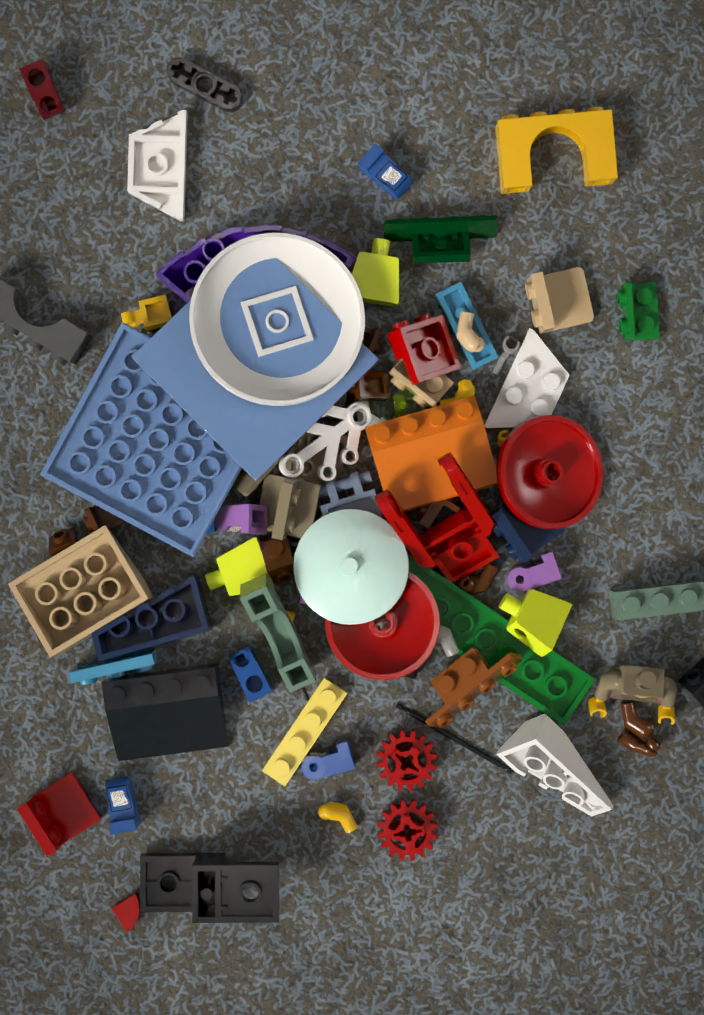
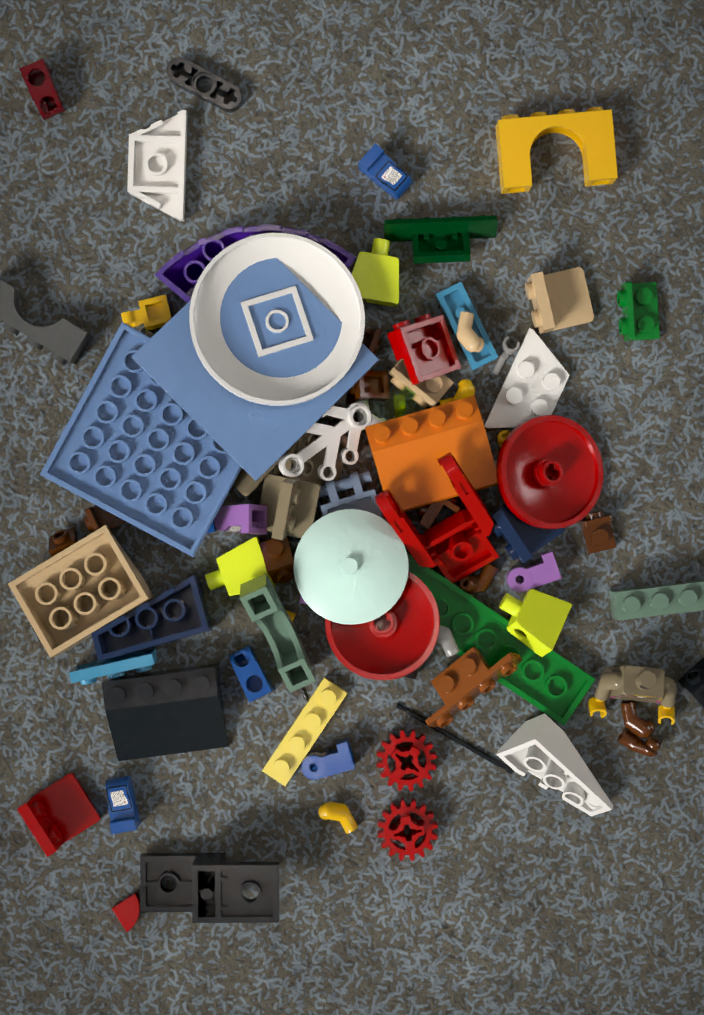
(598, 532): none -> reddish brown bracket

